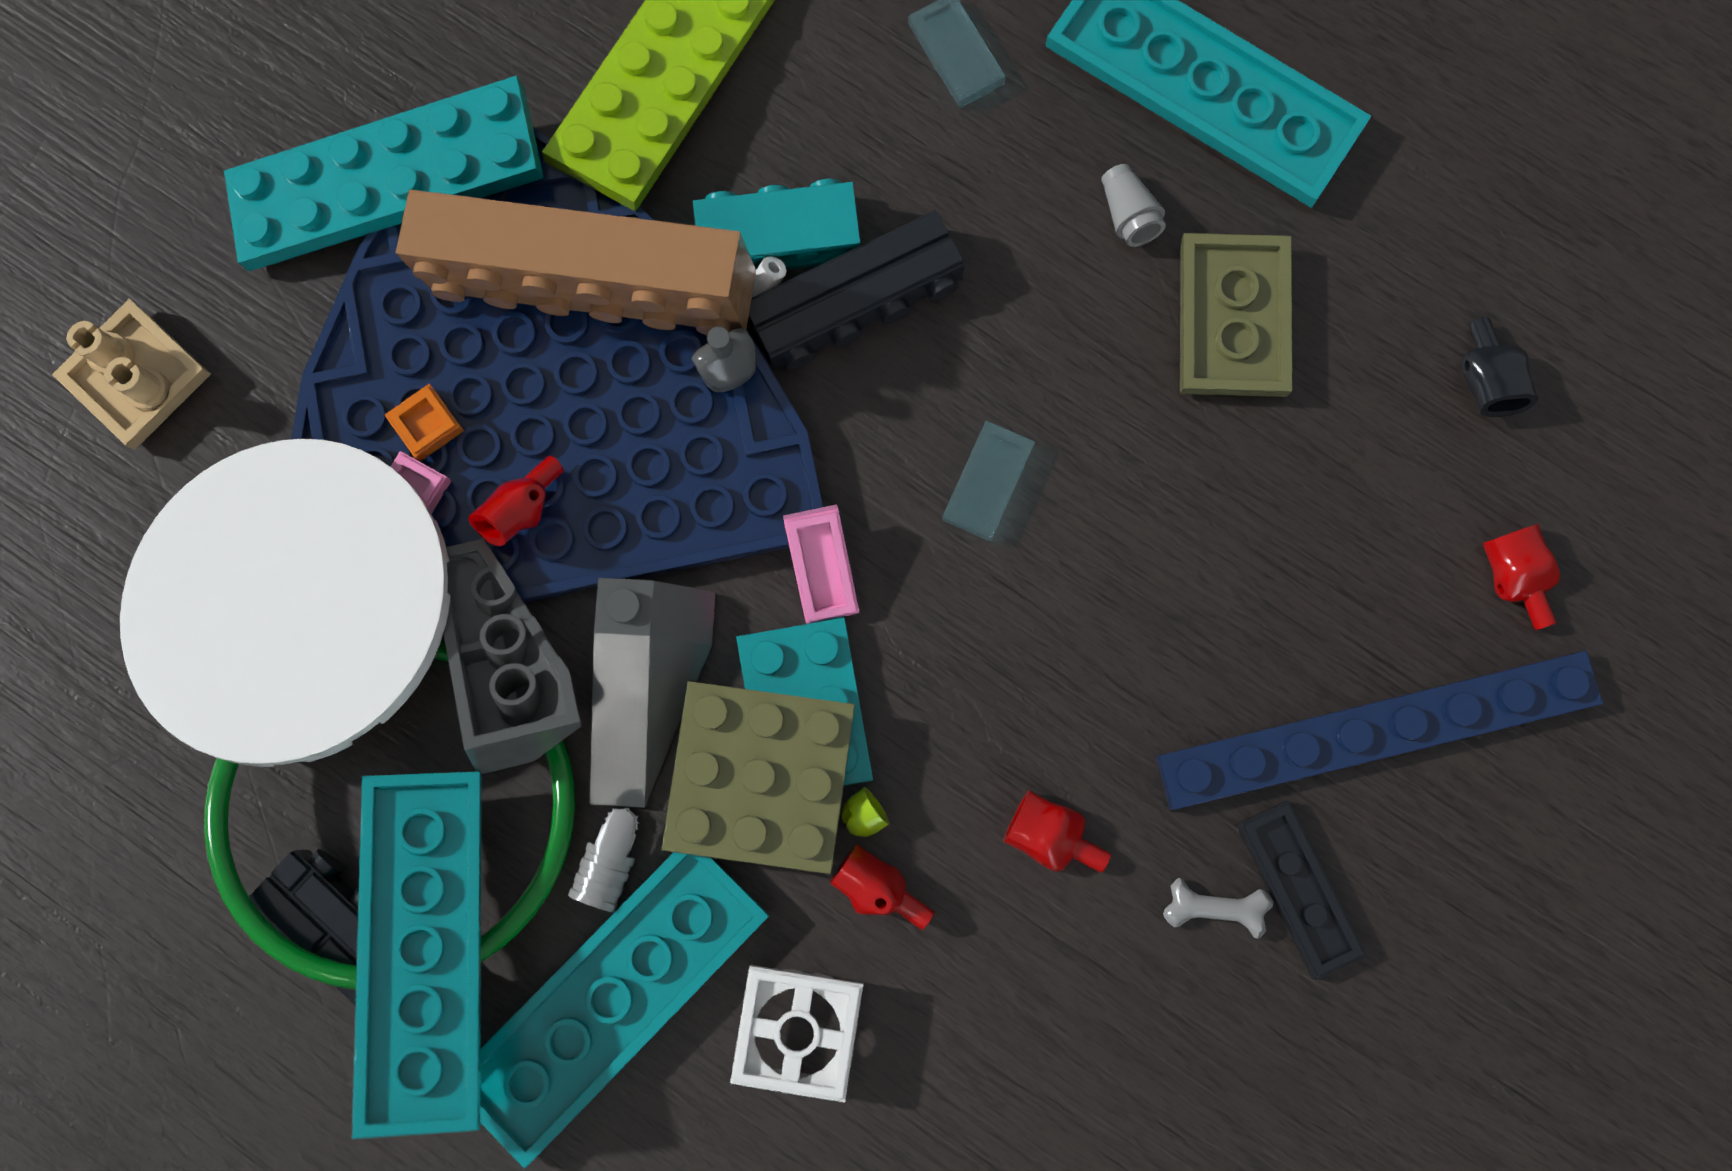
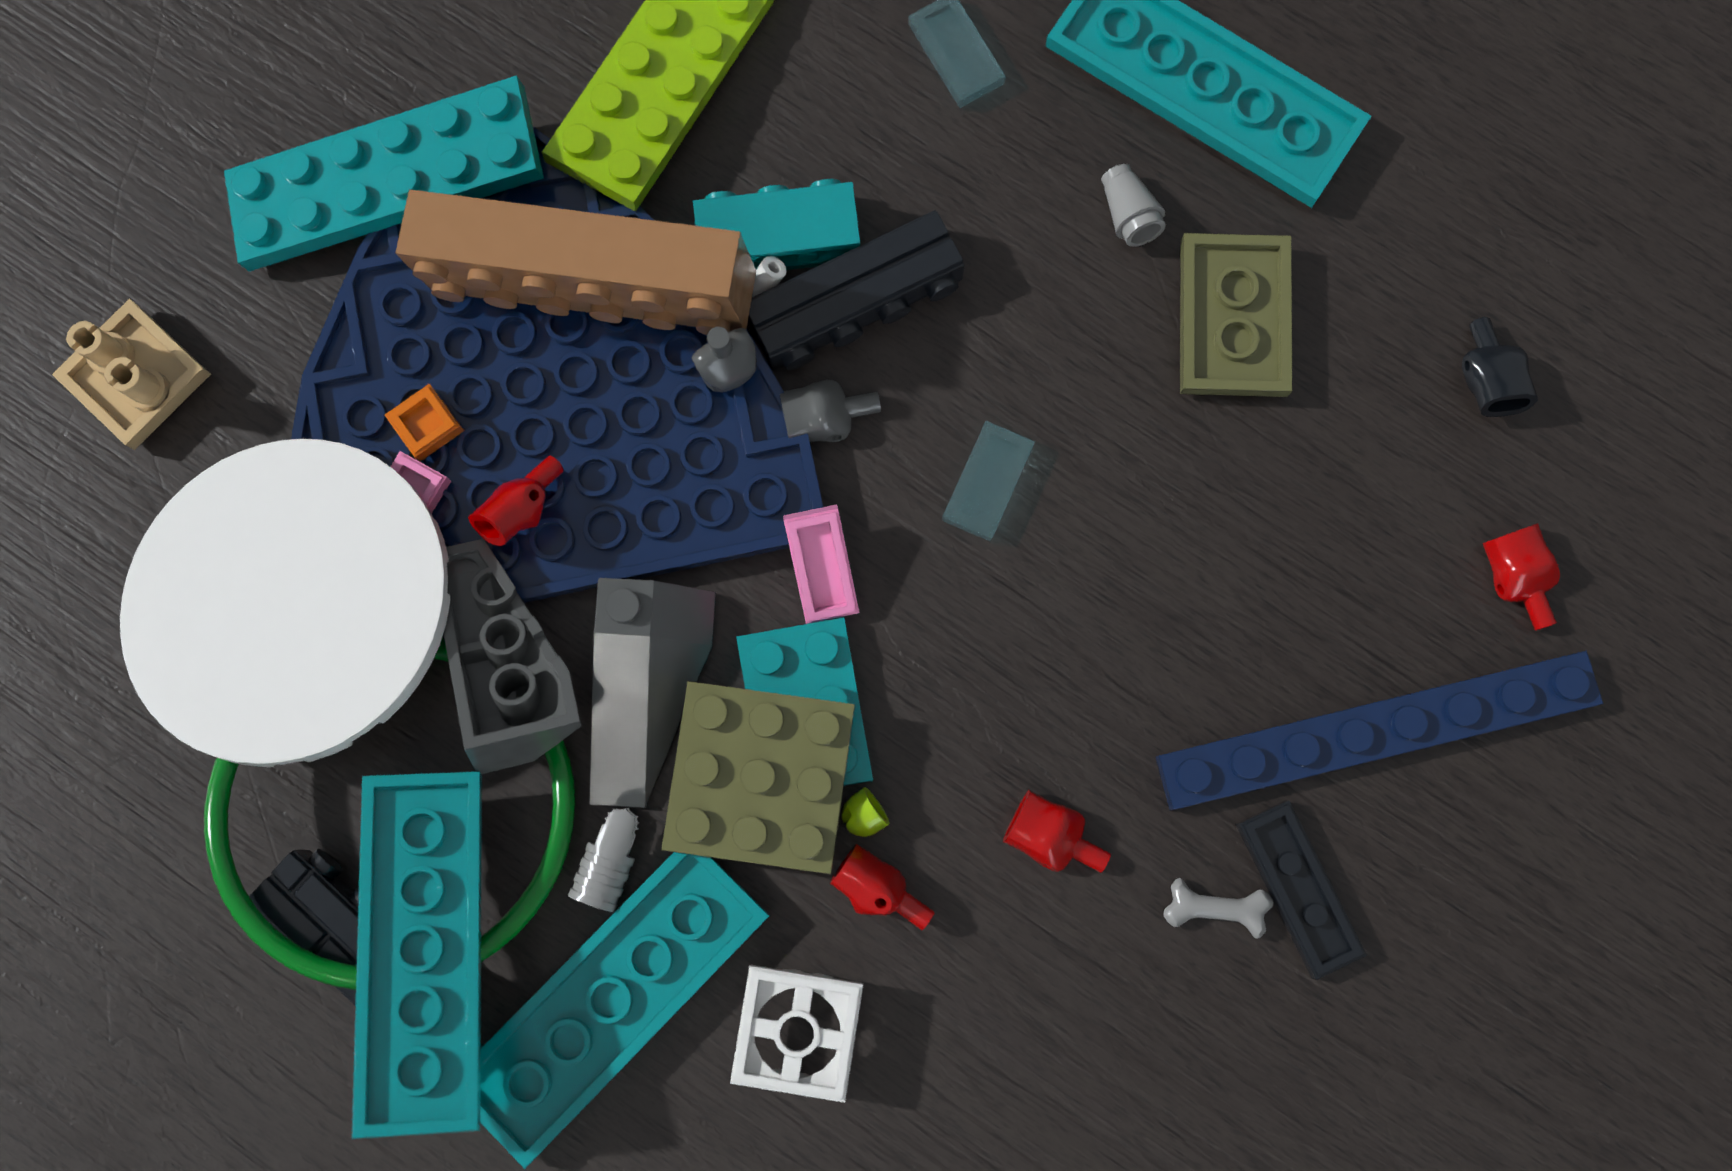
(824, 410): none -> dark grey piece

